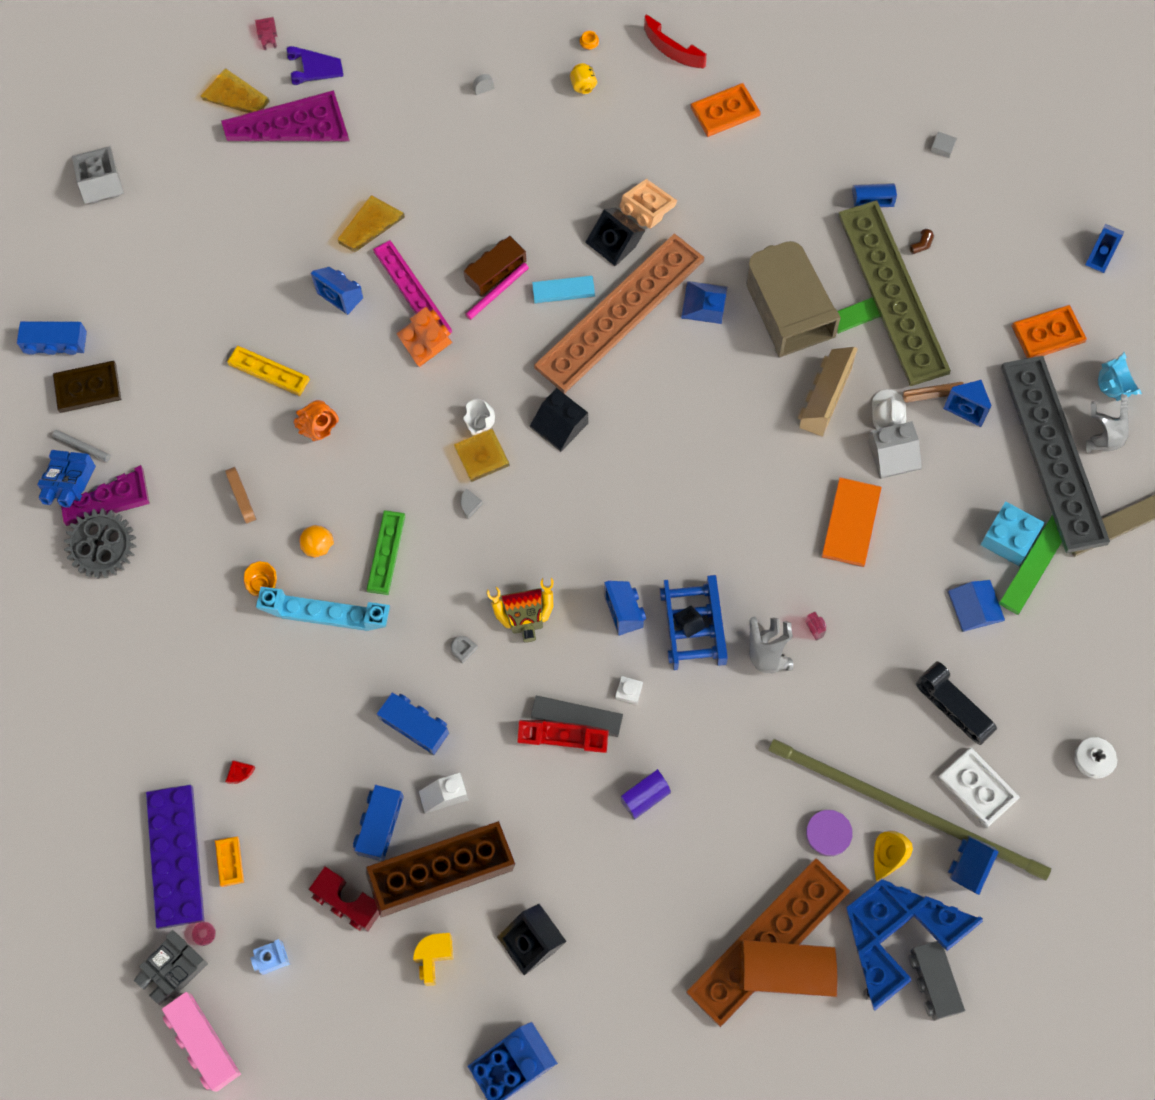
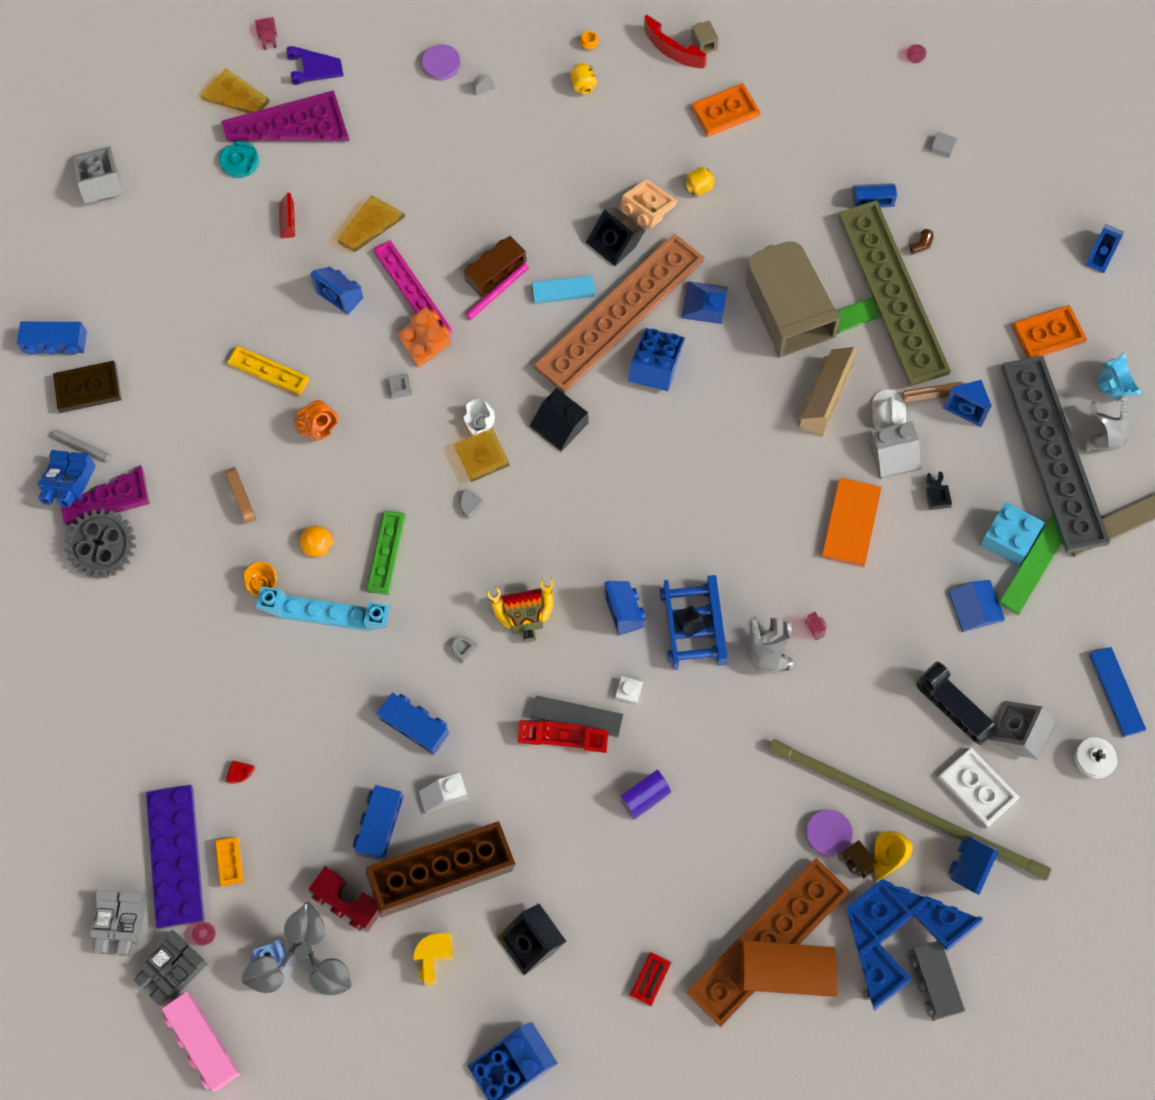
(117, 921): none -> light grey hips
(239, 159): none -> teal tile
(287, 217): none -> red slope
(304, 930): none -> dark grey plant
(399, 386): none -> light grey tile
(441, 62): none -> medium lavender tile
(642, 998): none -> red tile
(656, 359): none -> blue slope
(700, 181): none -> yellow head
(704, 37): none -> dark tan brick
(858, 860): none -> dark brown brick
(916, 57): none -> clear pink plate
(938, 494): none -> black plate
(1022, 729): none -> light grey slope
(1117, 692): none -> blue tile

